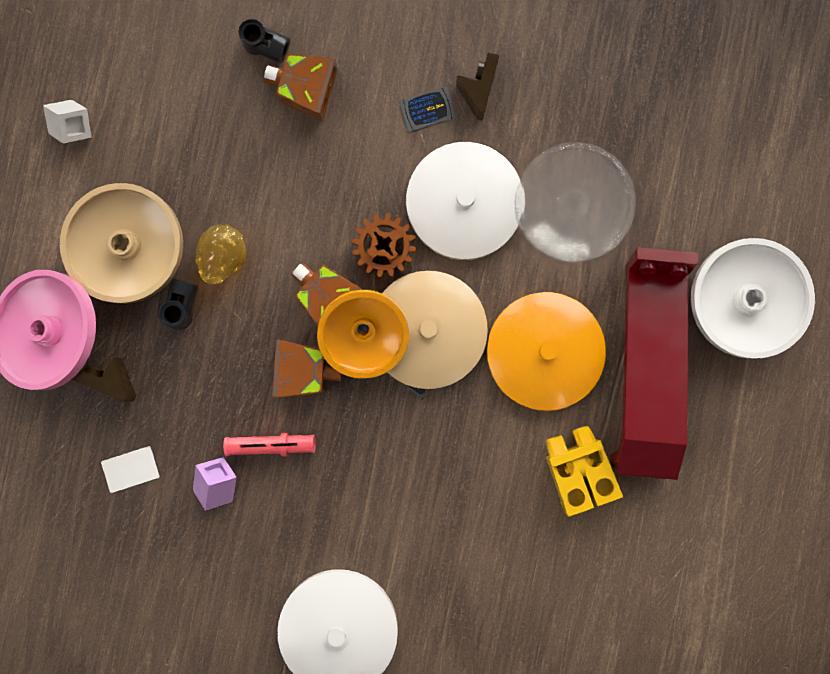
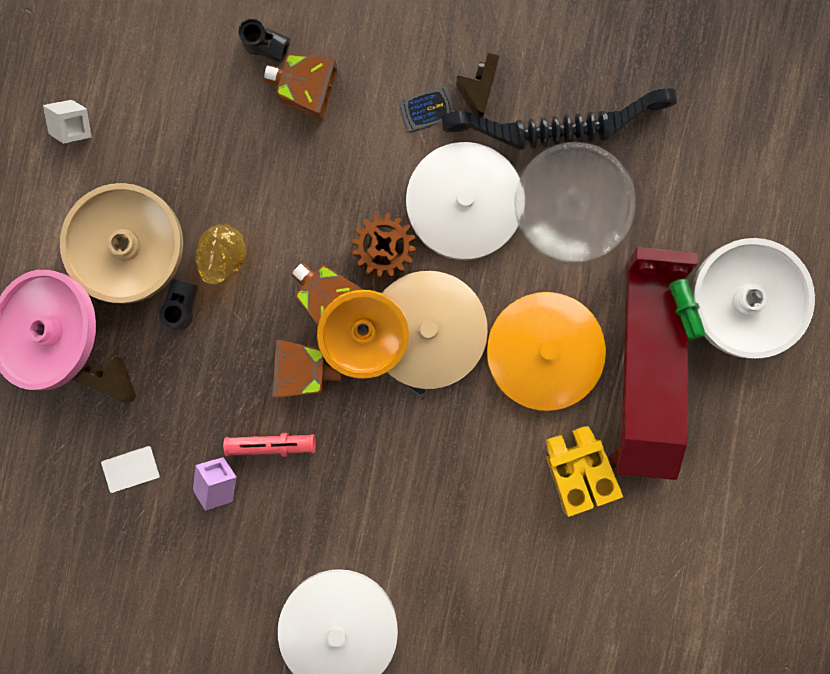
(516, 135): none -> black piece
(687, 309): none -> green axle

